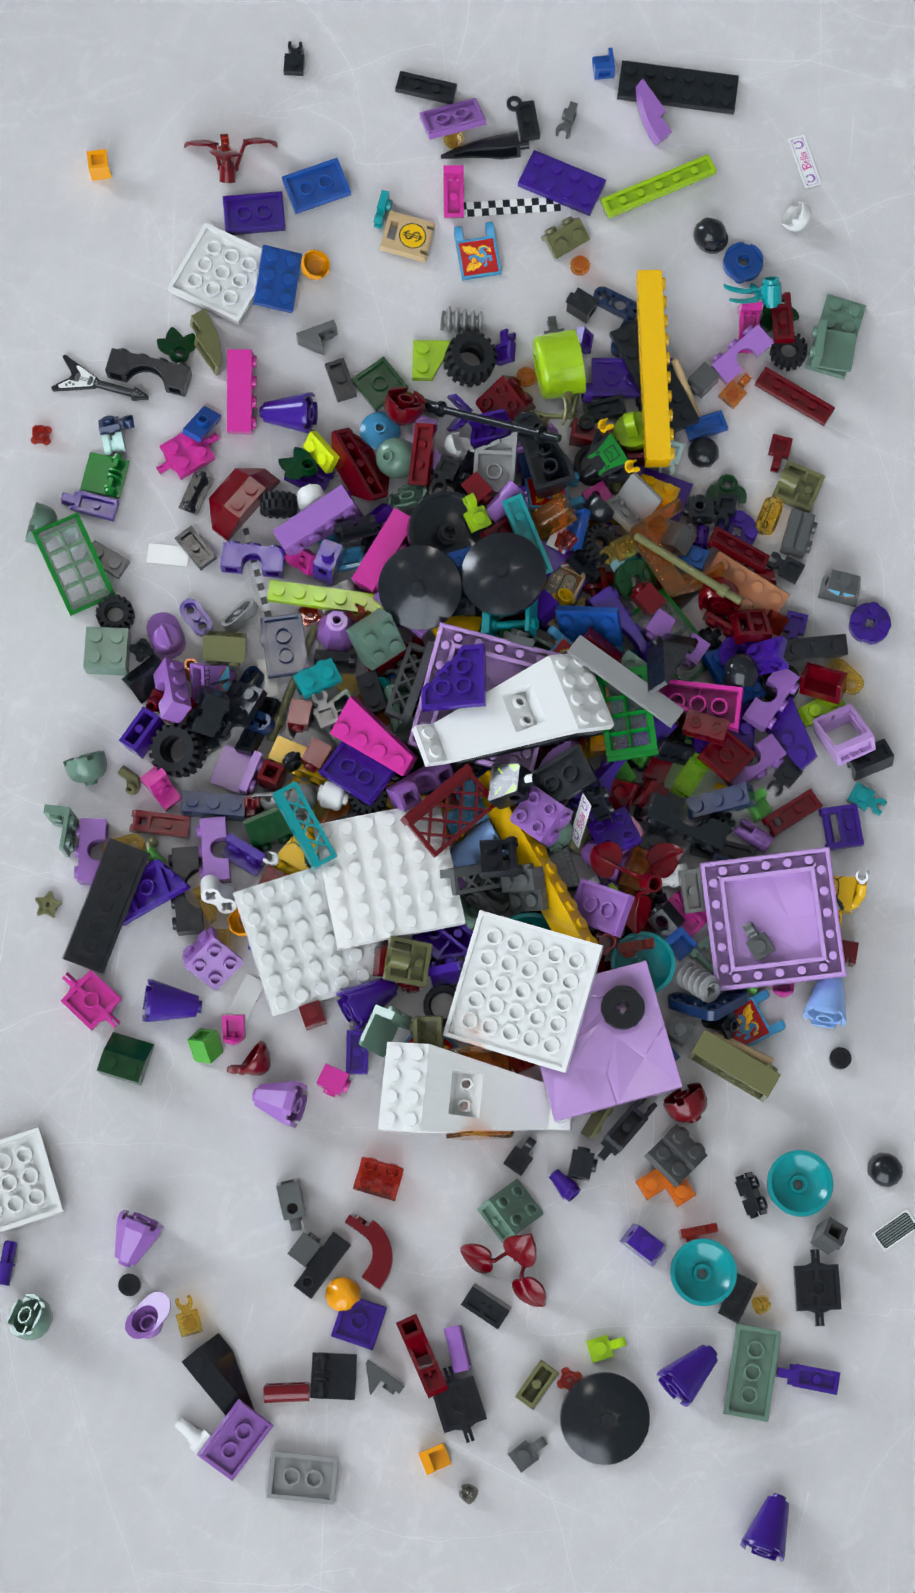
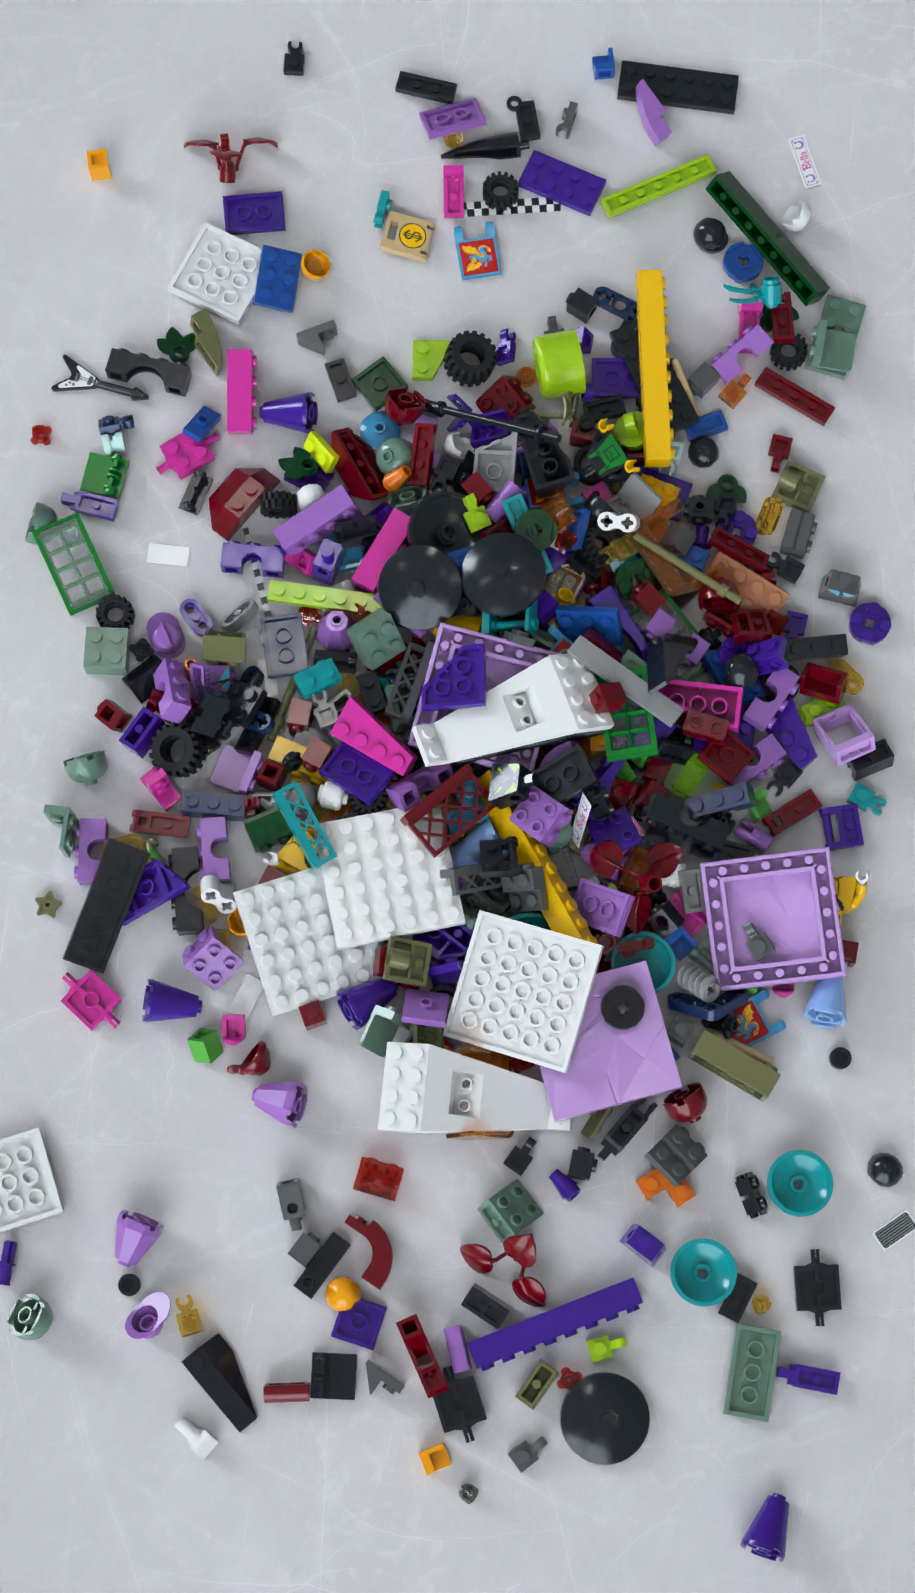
(111, 561): dark grey plate -> none
(115, 721): none -> dark red brick
(125, 1058): dark green slope -> none
(132, 778): olive arm -> none
(195, 548): plate -> none
(235, 1440): medium lavender tile -> none
(243, 855): dark purple bracket -> none
(302, 1477): light grey plate -> none
(316, 185): blue plate -> none
(333, 1081): dark pink brick -> none
(355, 1054): dark purple plate -> none
(395, 479): none -> orange cone
(425, 1008): none -> medium lavender plate
(461, 320): light grey piece -> none
(500, 181): none -> black tyre
(543, 522): none -> dark green plate
(554, 1323): none -> dark purple brick
(565, 237): olive bracket -> none
(580, 265): clear orange plate -> none
(607, 697): none -> dark red brick
(618, 521): none -> white axle
(688, 1374): dark purple cone -> none
(693, 1232): clear red plate -> none
(767, 238): none -> dark green brick
(829, 1235): dark grey brick -> none

